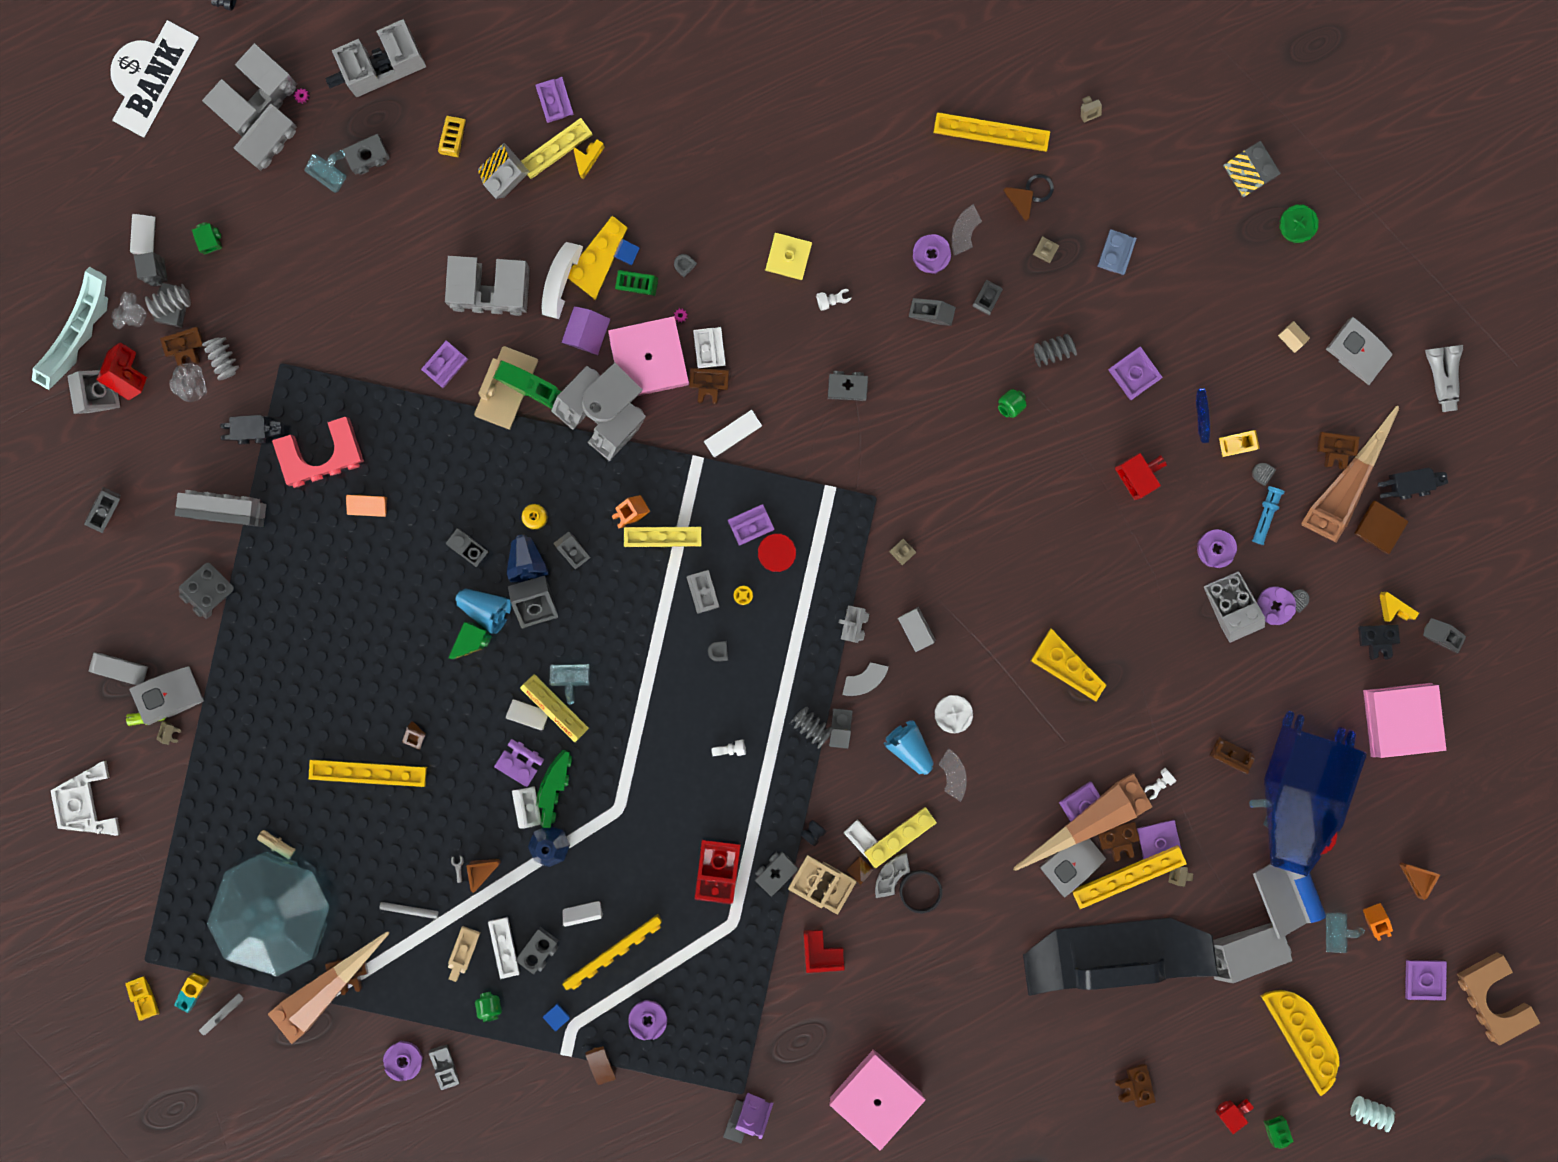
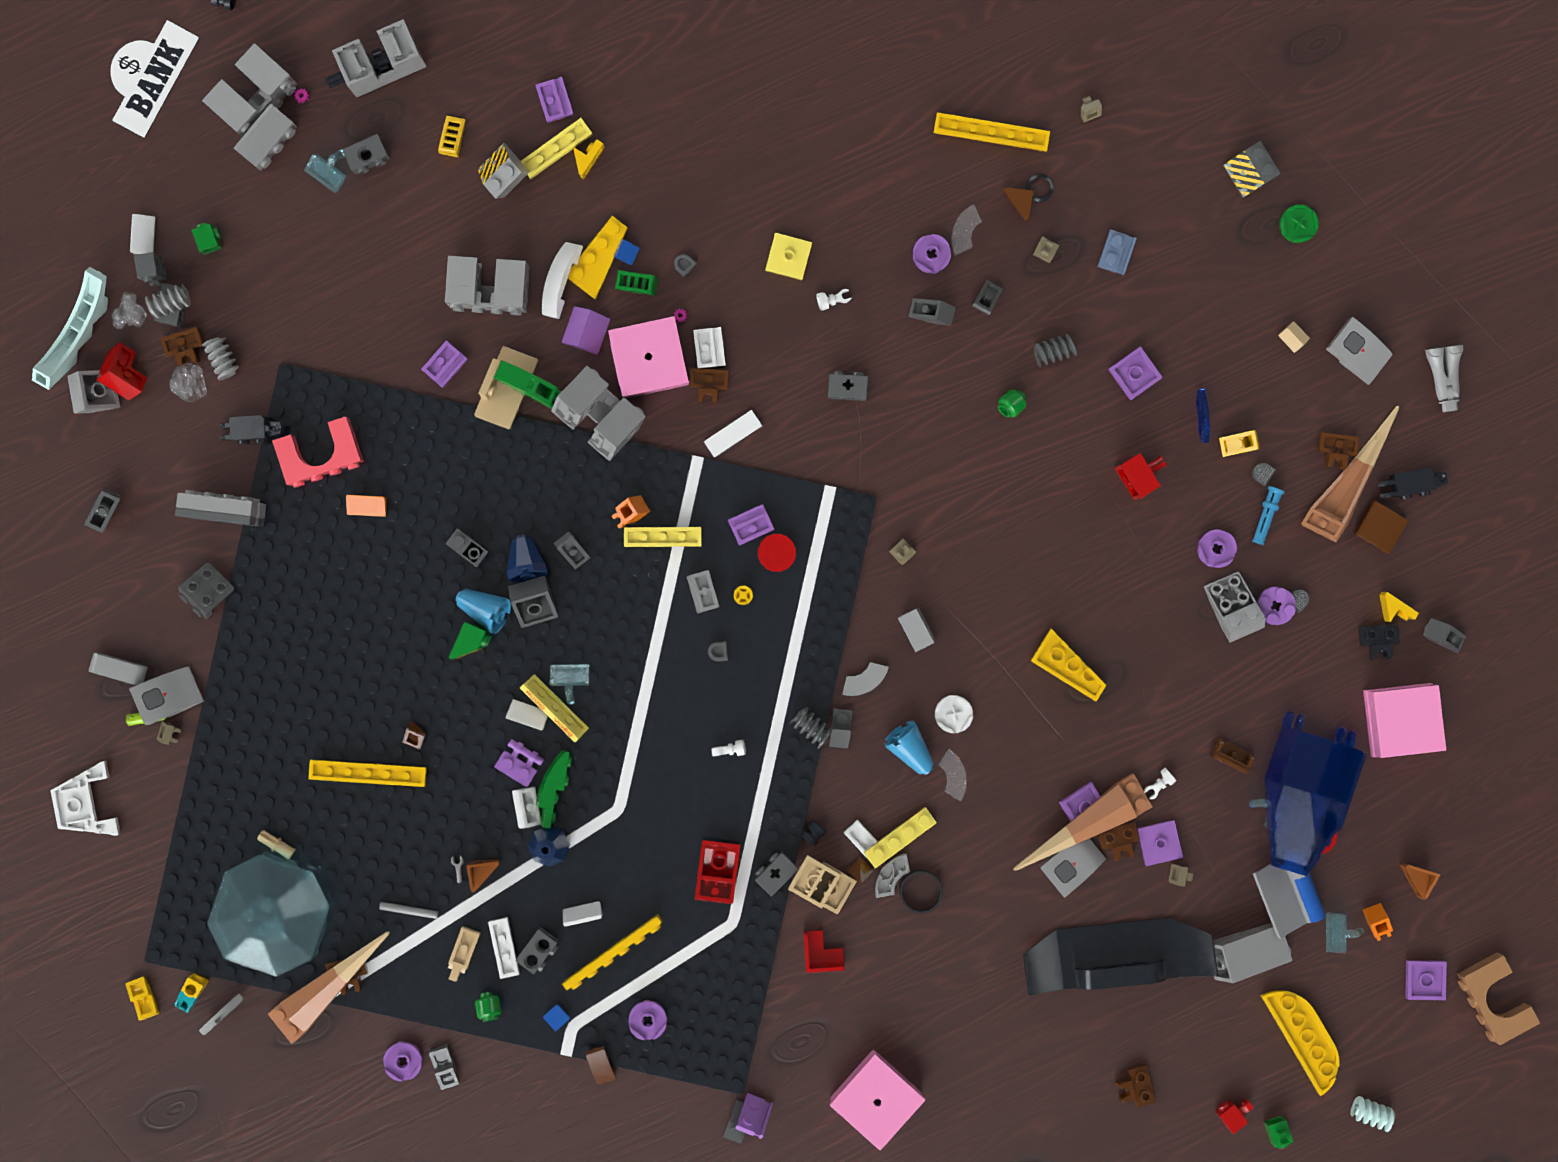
(539, 521): yellow head -> none
(611, 393): light grey tile -> none
(853, 624): light grey hips -> none
(1129, 877): yellow plate -> none

